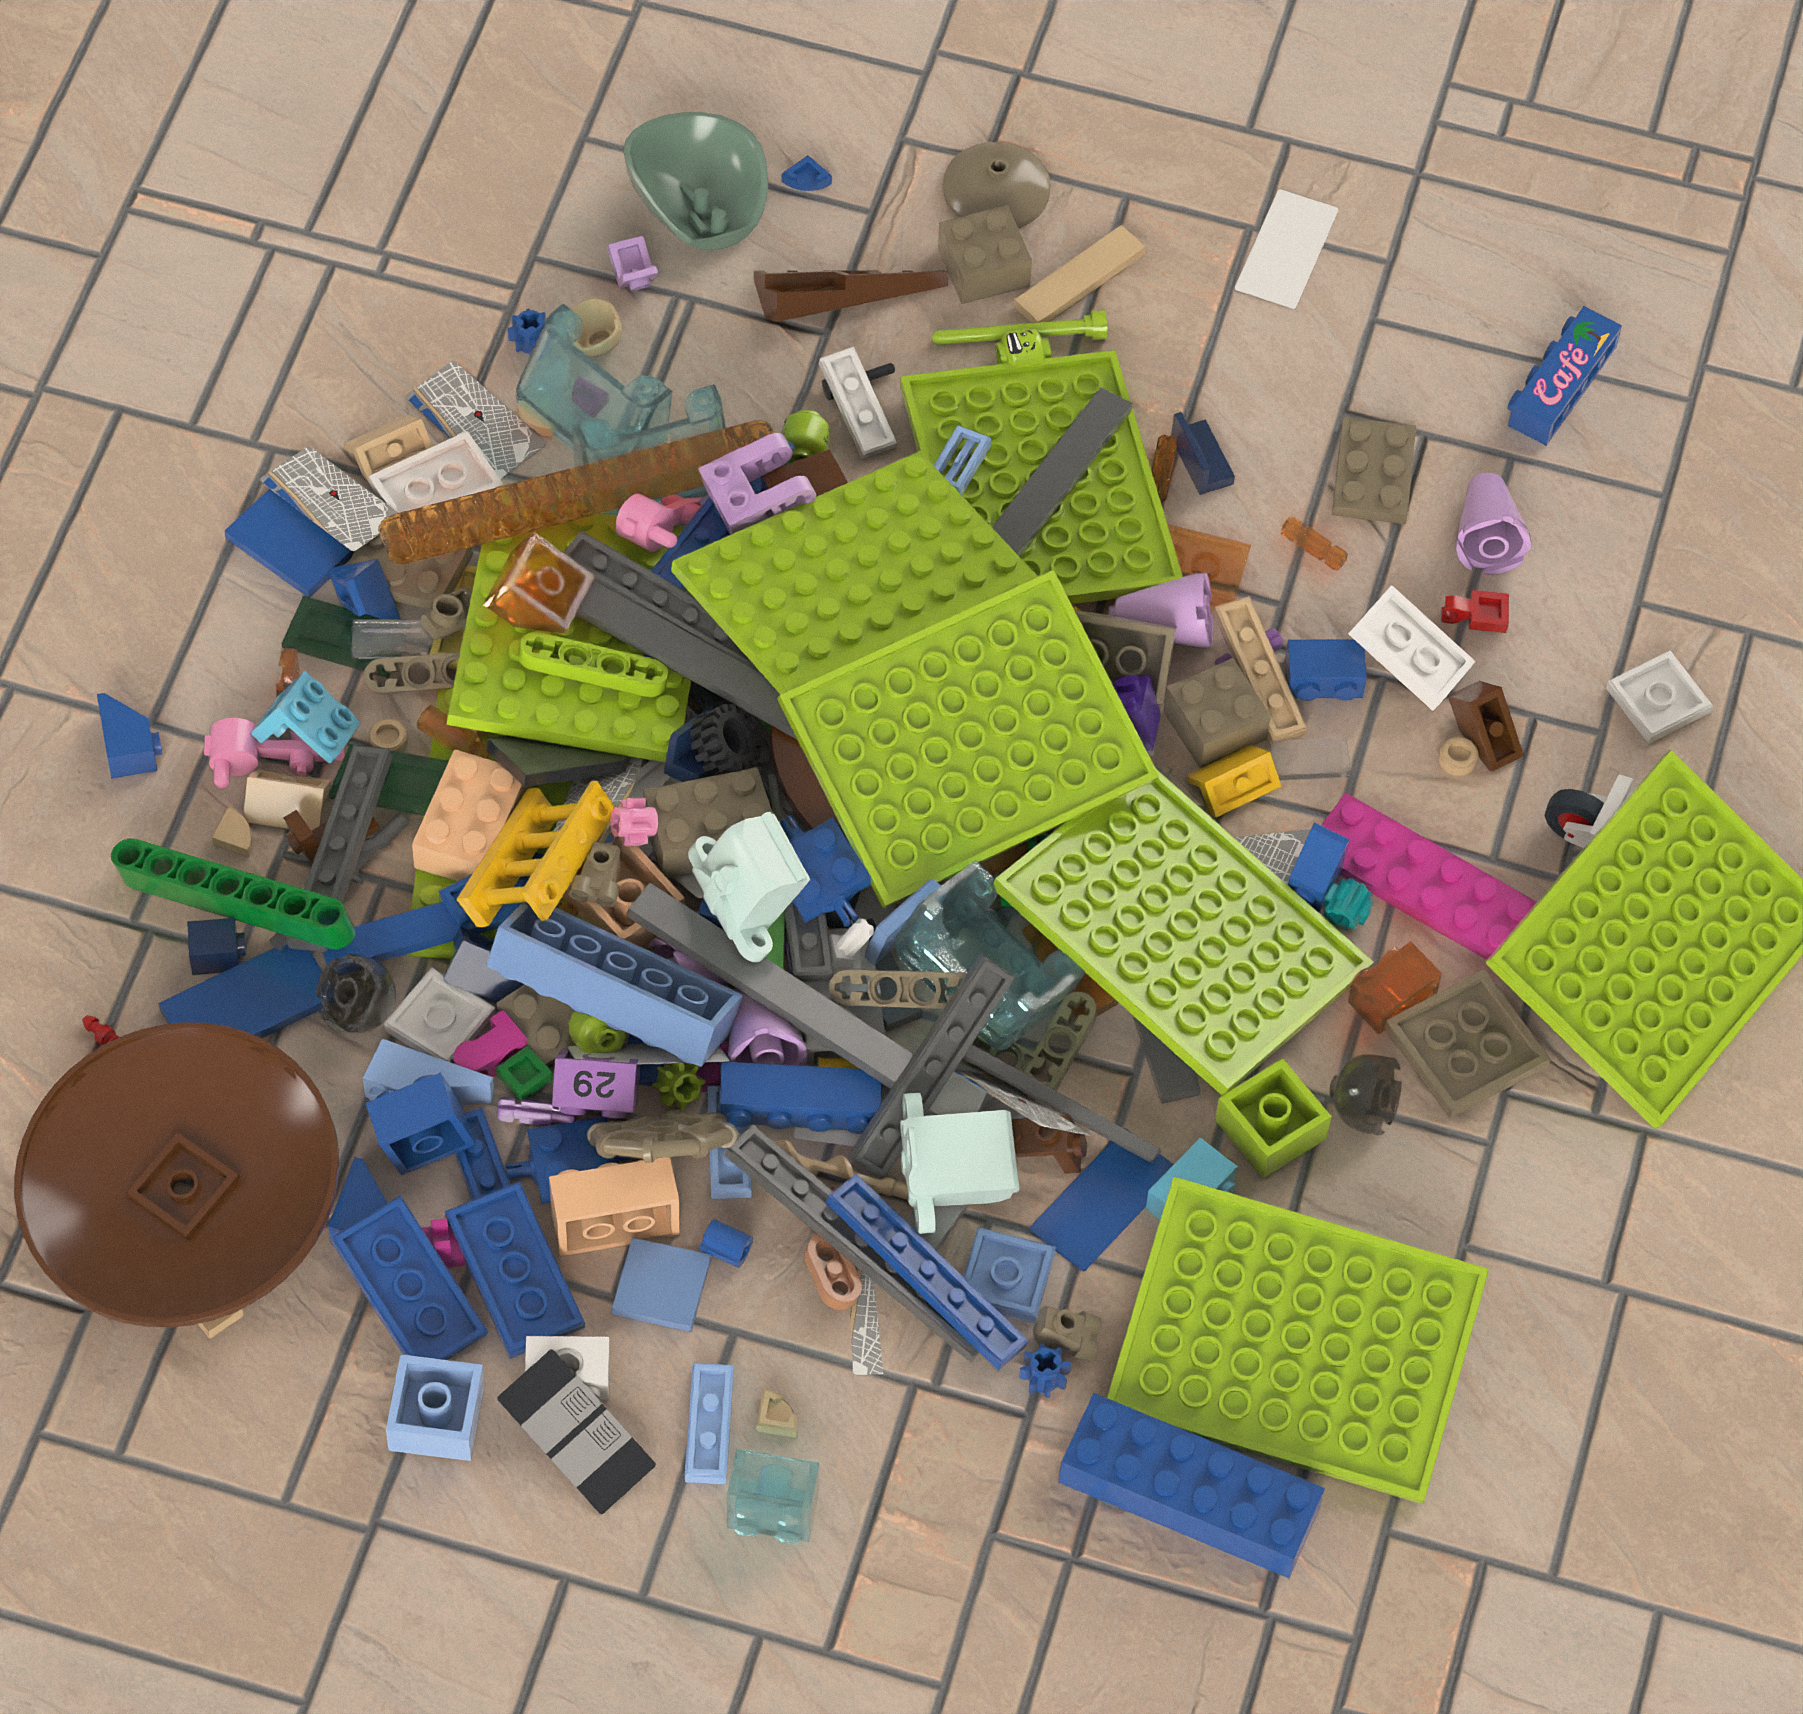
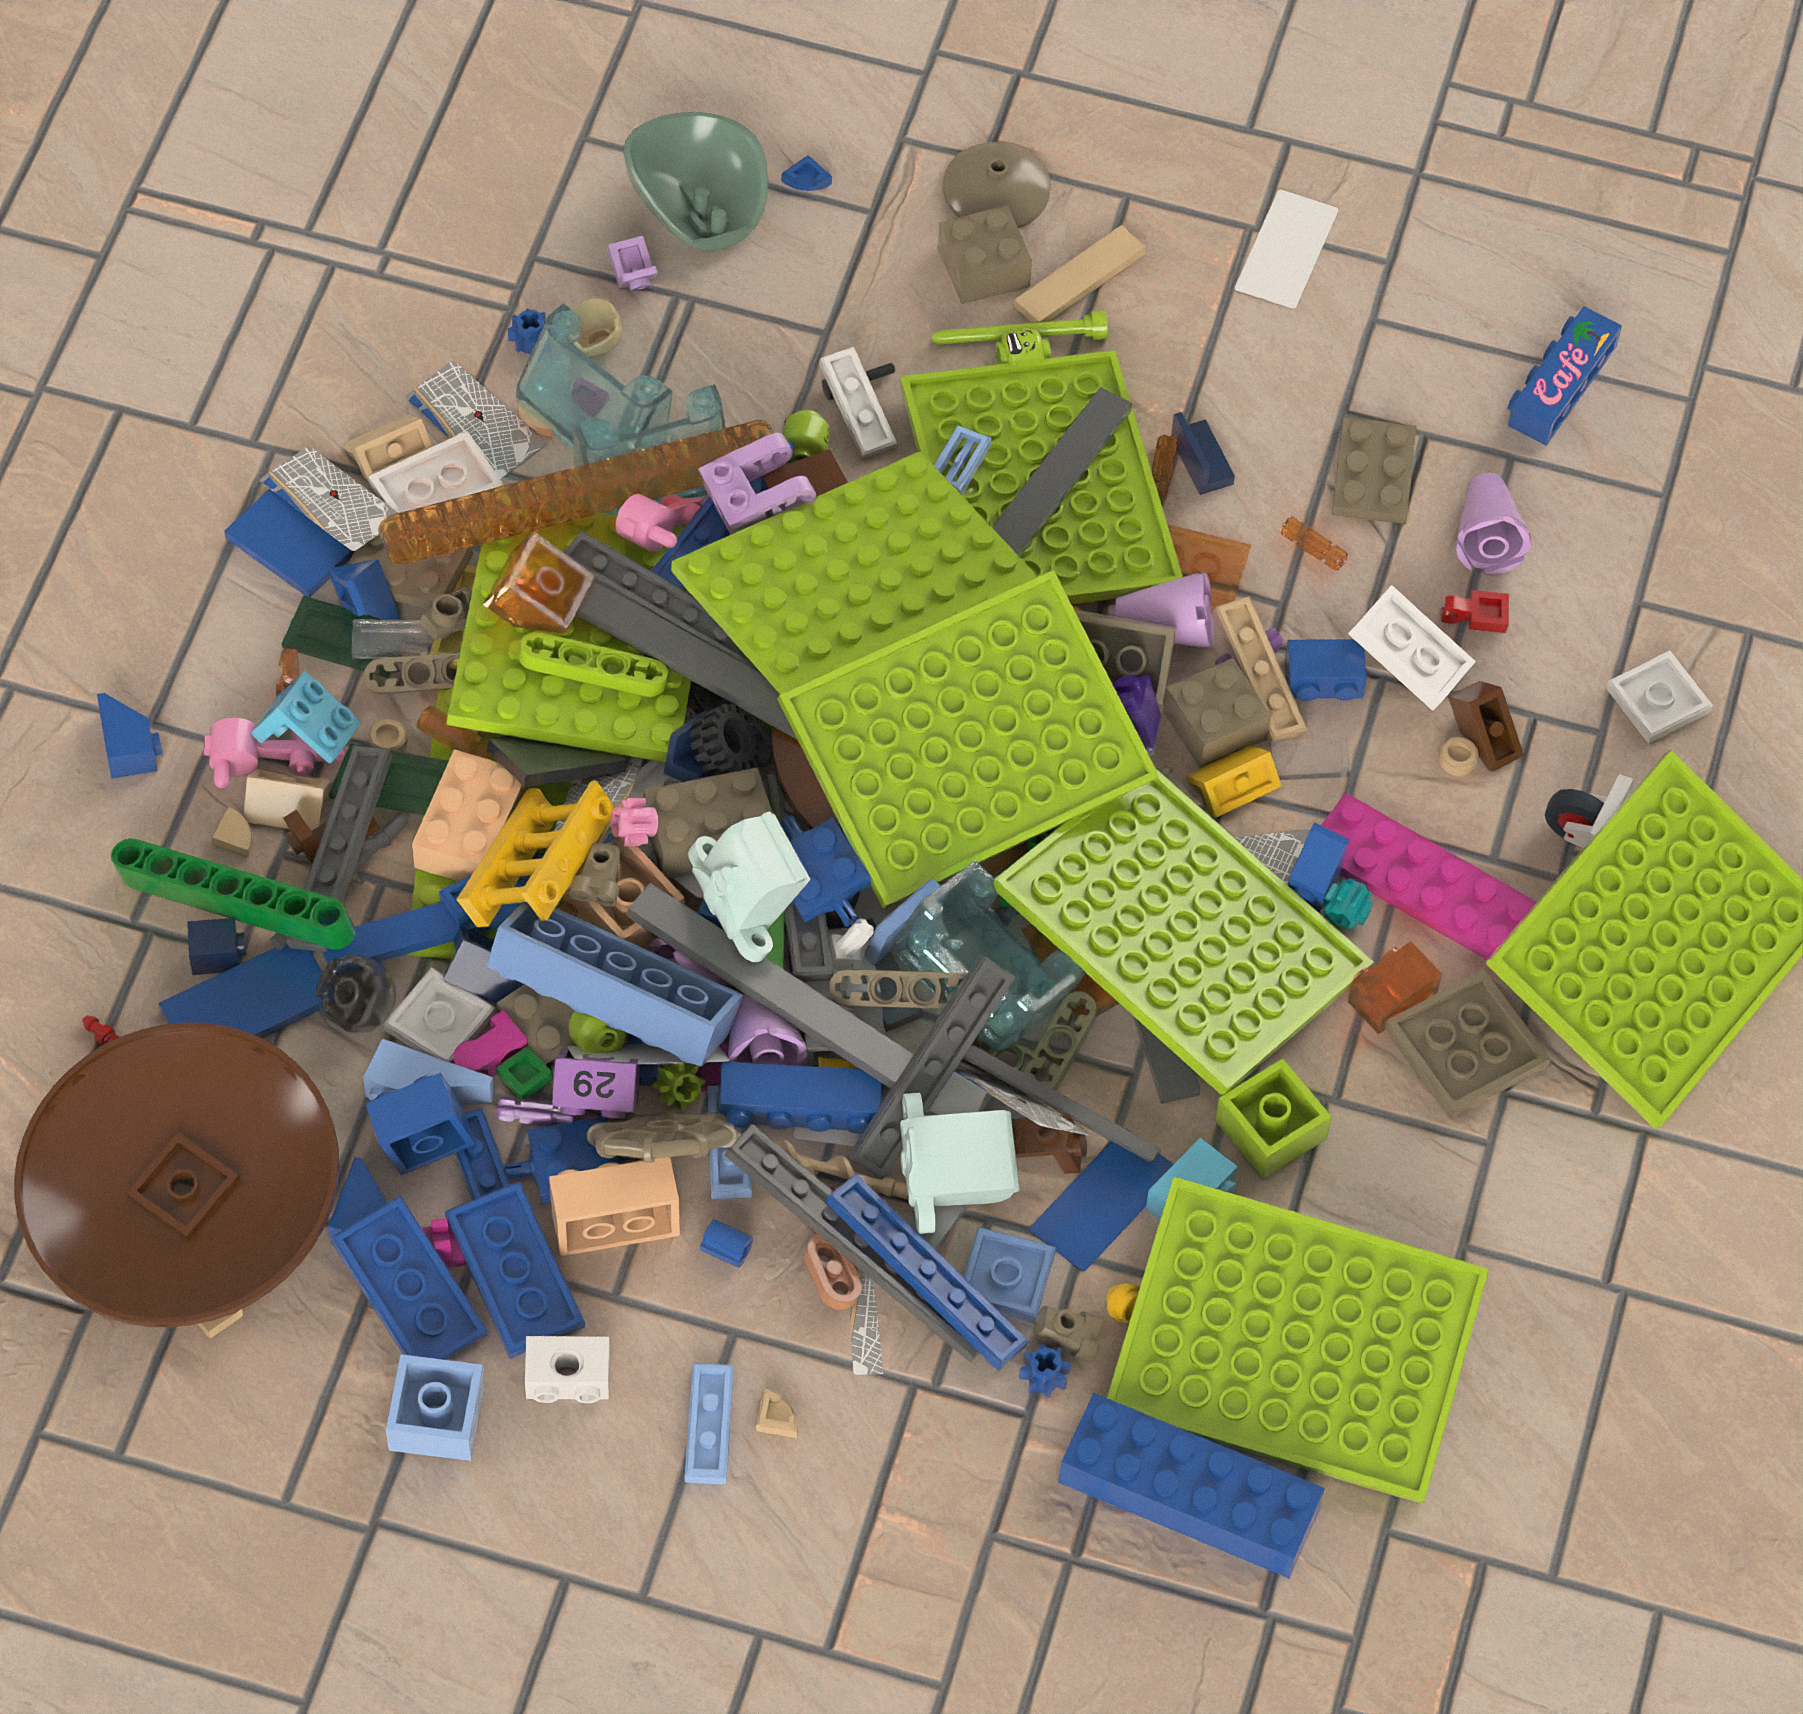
(576, 1431): sticker -> none
(661, 1284): medium blue tile -> none
(772, 1496): clear light blue brick -> none
(810, 293): reddish brown wedge -> none
(1121, 1301): none -> yellow plate
(1367, 1092): clear smoke cylinder -> none

